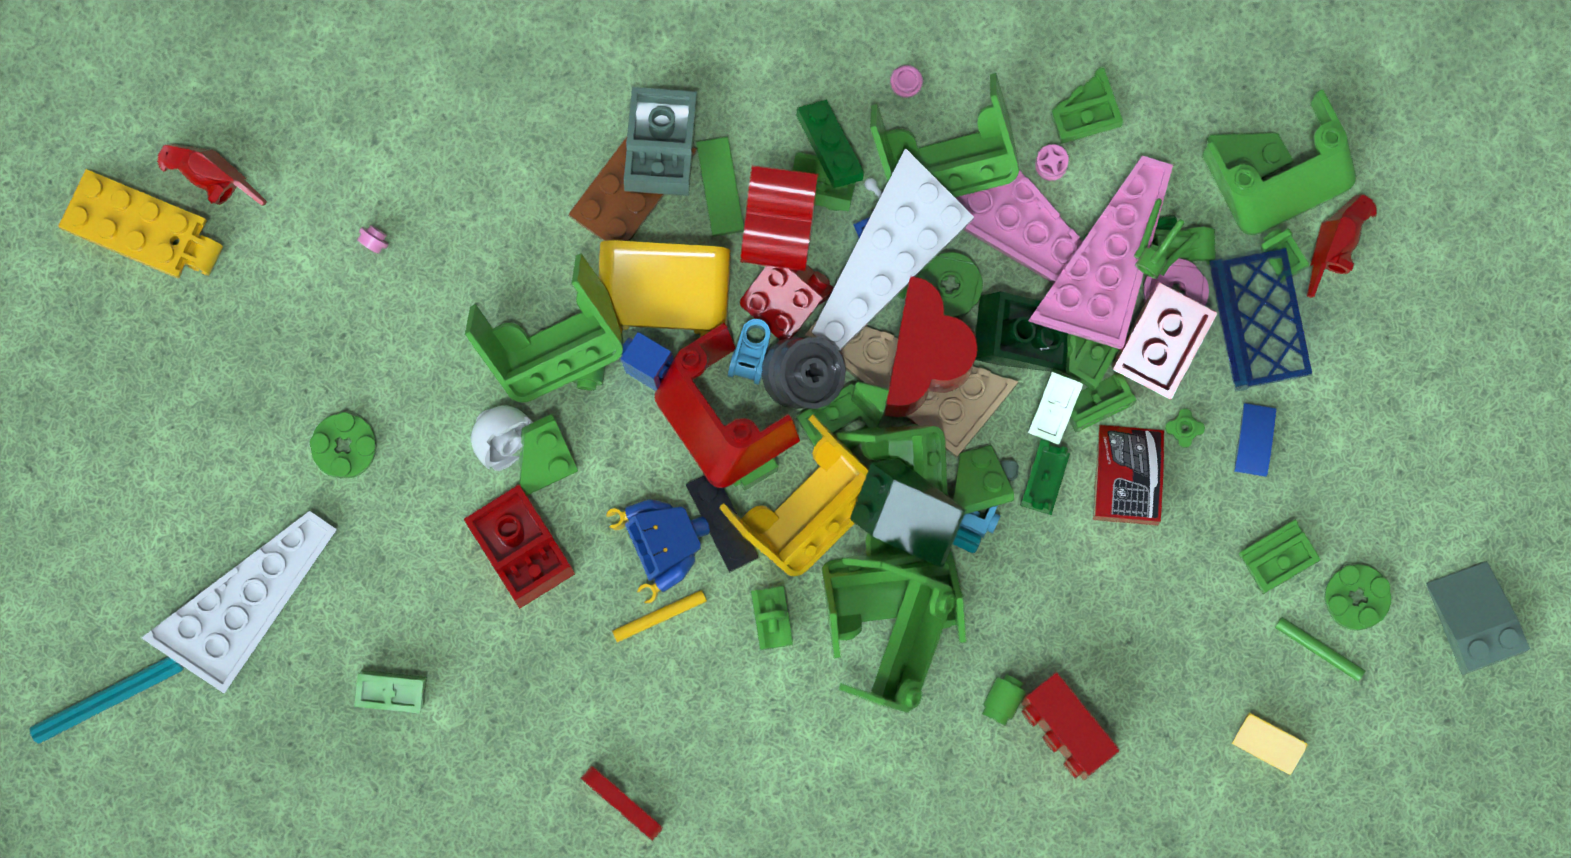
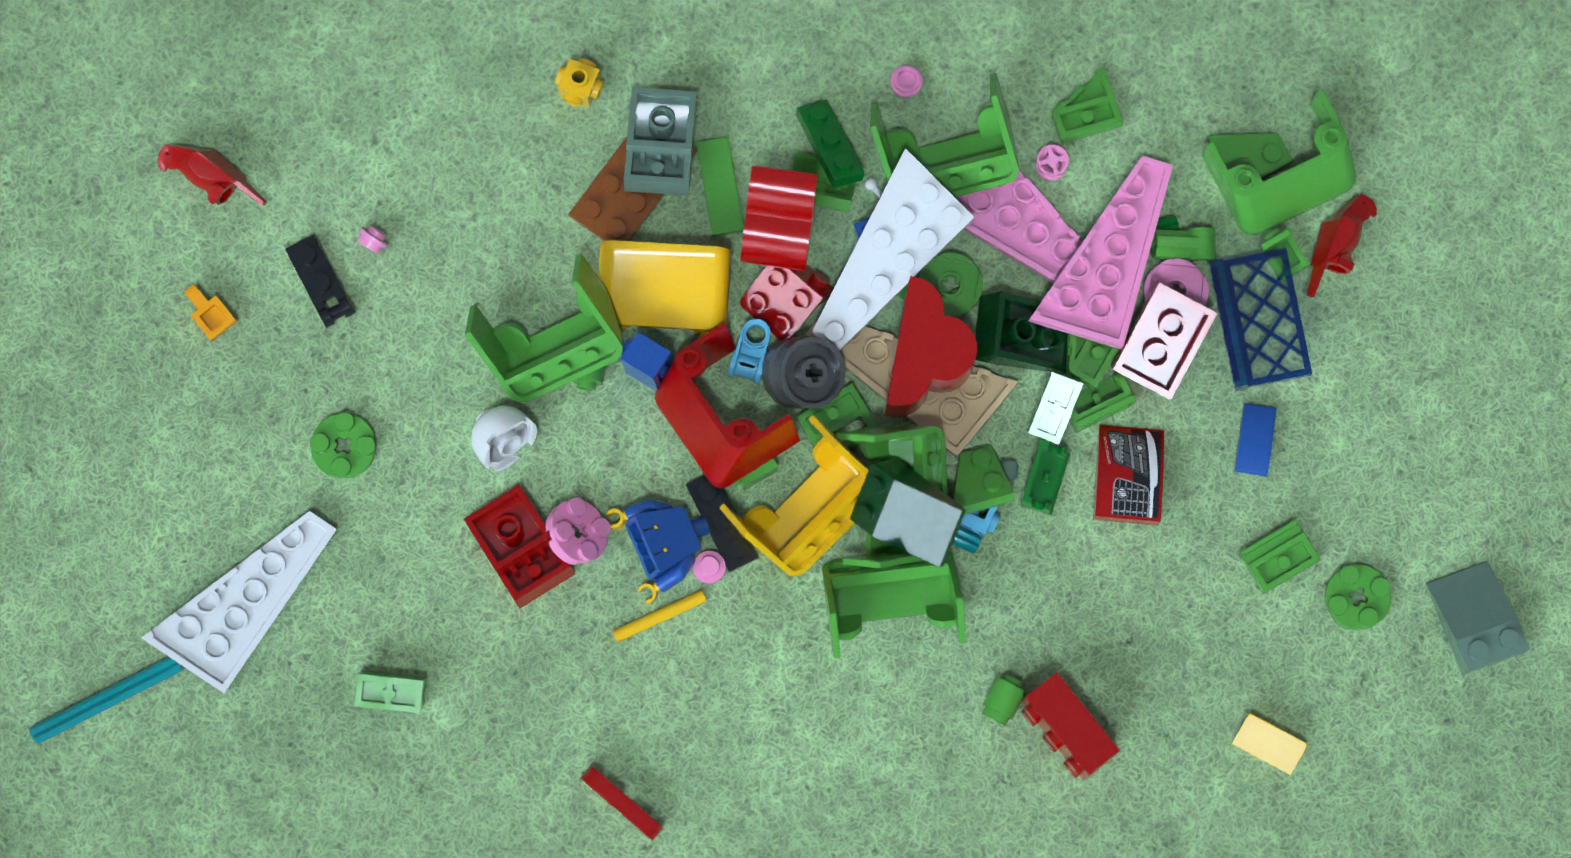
(139, 226): yellow hinge -> none
(211, 315): none -> light orange plate
(319, 279): none -> black plate
(543, 455): bright green wing -> none
(579, 93): none -> yellow brick
(589, 522): none -> bright pink plate
(709, 567): none -> bright pink plate
(771, 618): bright green hips -> none
(870, 400): bright green slope -> none
(910, 643): bright green windscreen -> none
(1153, 260): bright green plant -> none
(1185, 437): bright green plate -> none
(1320, 649): bright green bar -> none

